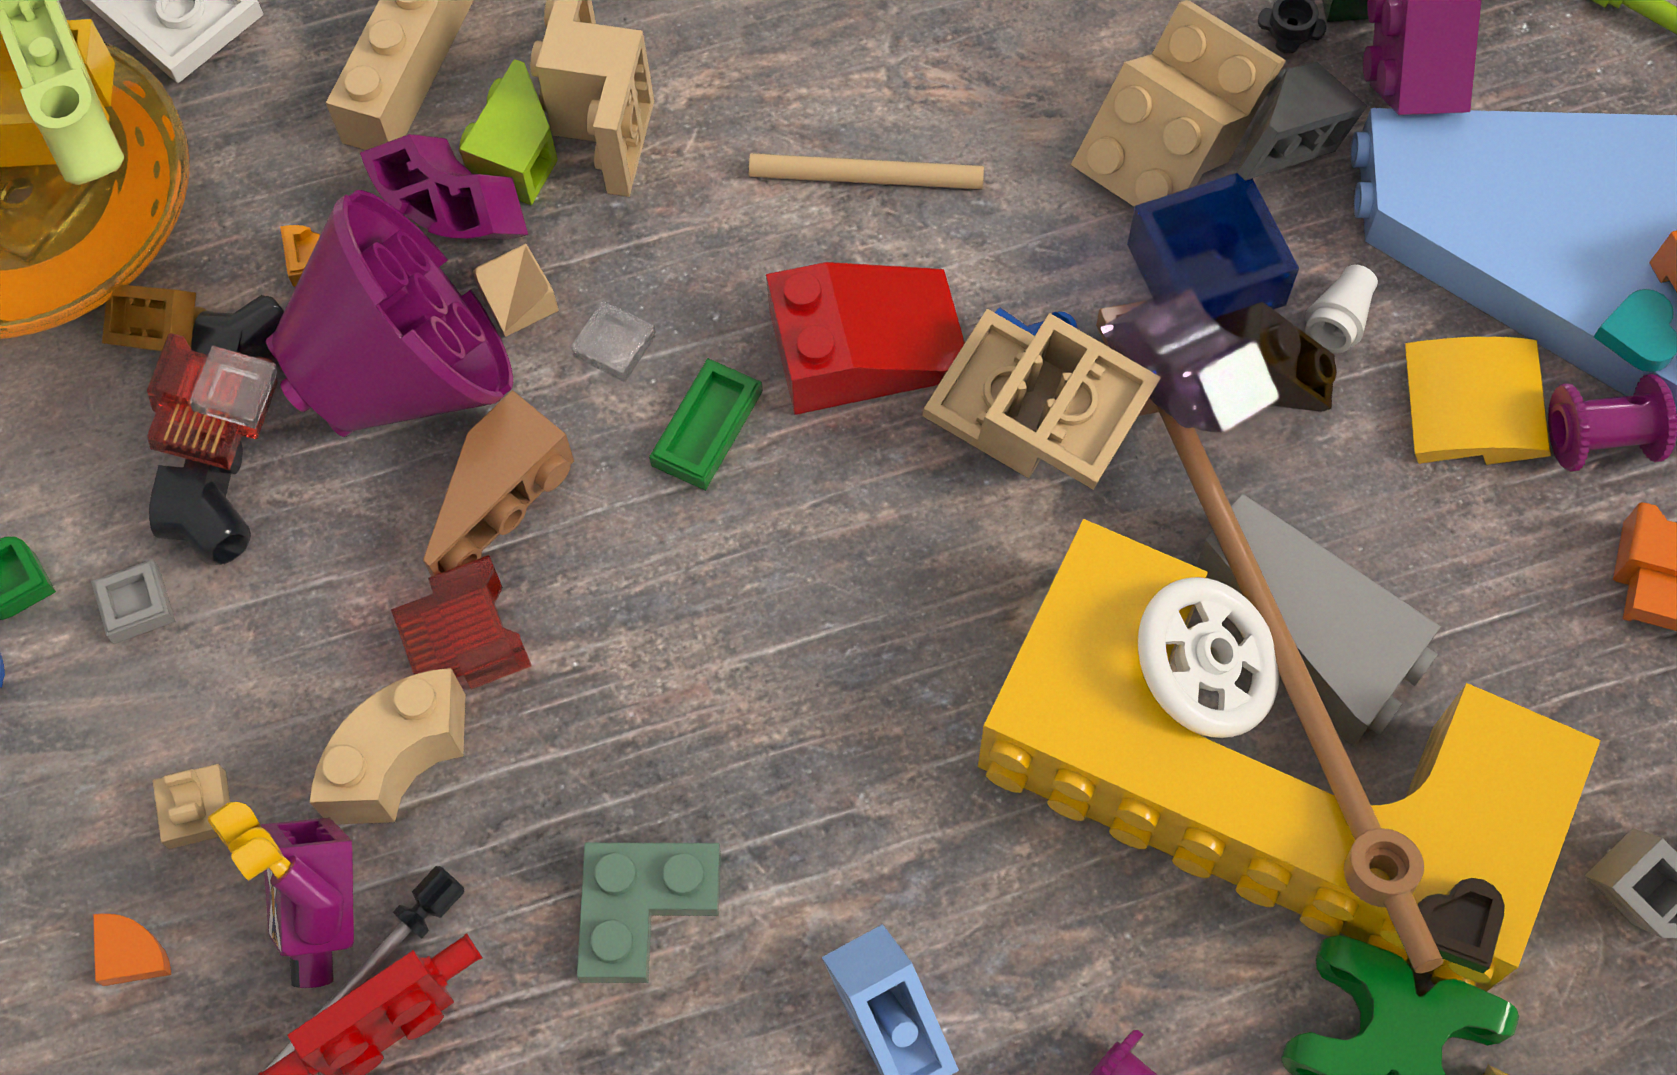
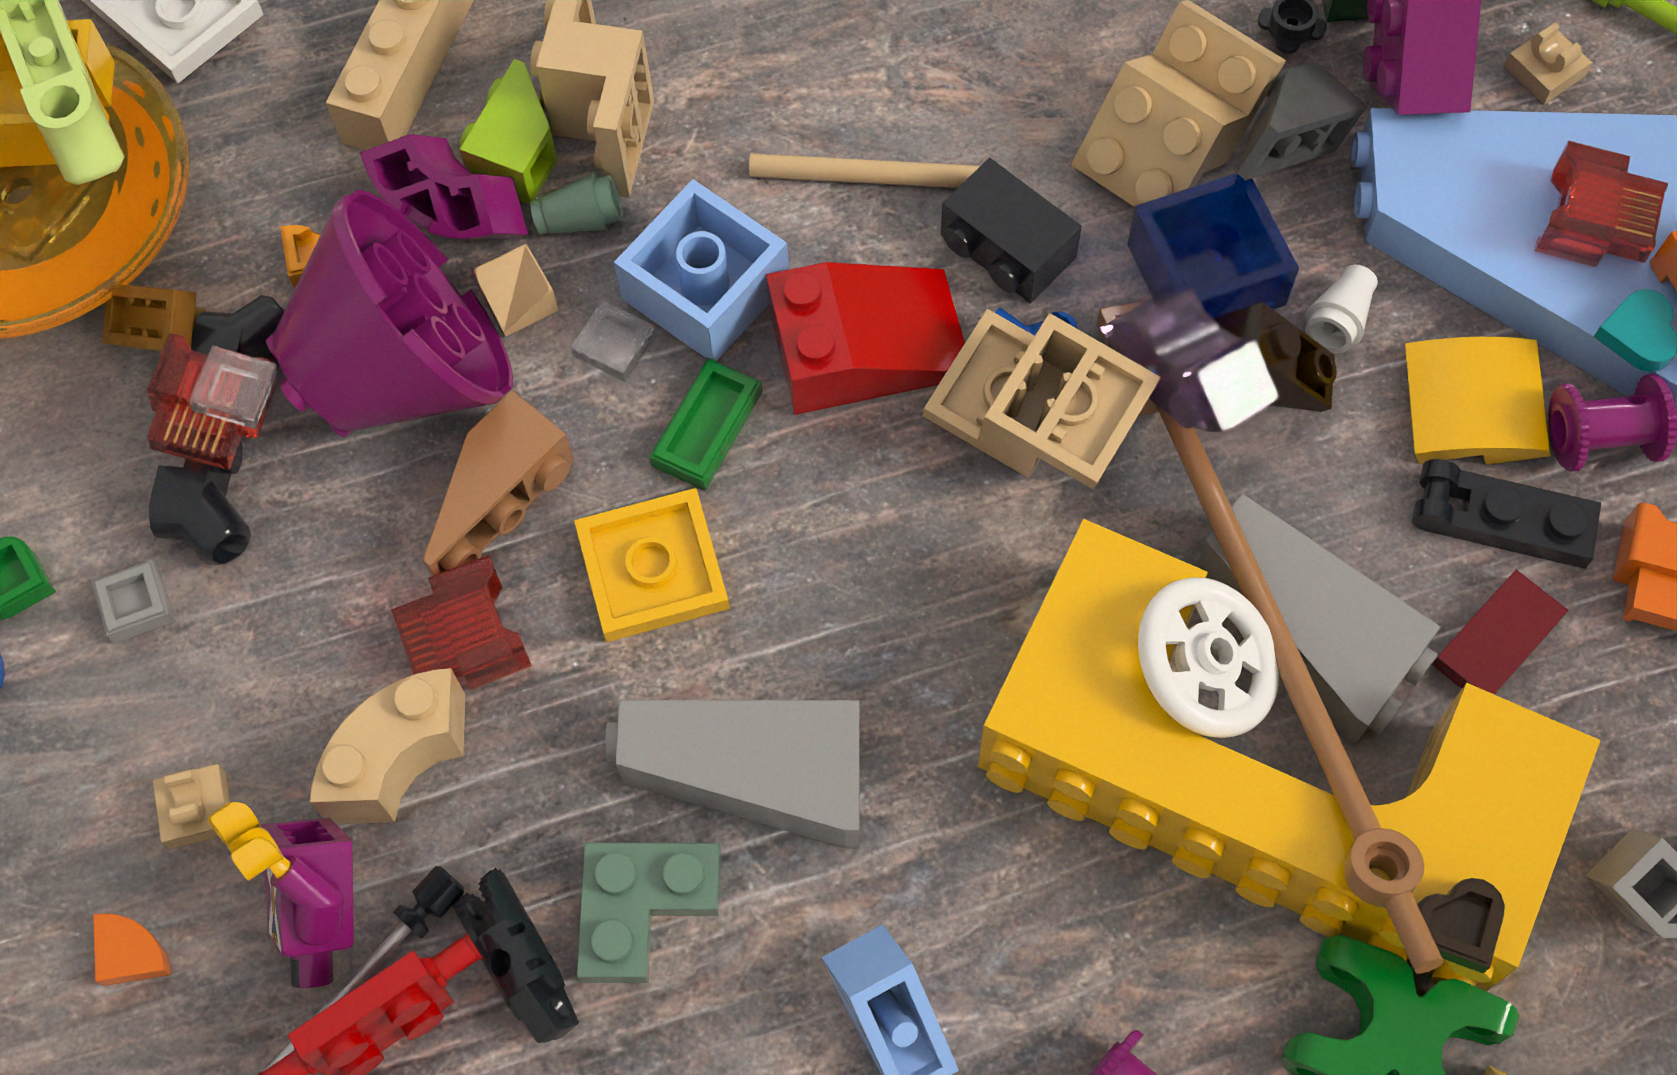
(517, 958): none -> black hinge
(578, 207): none -> sand green cone
(651, 565): none -> yellow tile
(701, 270): none -> light blue brick
(748, 758): none -> light grey slope
(1009, 231): none -> black brick
(1500, 635): none -> dark red tile
(1507, 515): none -> black plate
(1548, 64): none -> tan tile
(1601, 208): none -> clear red piece

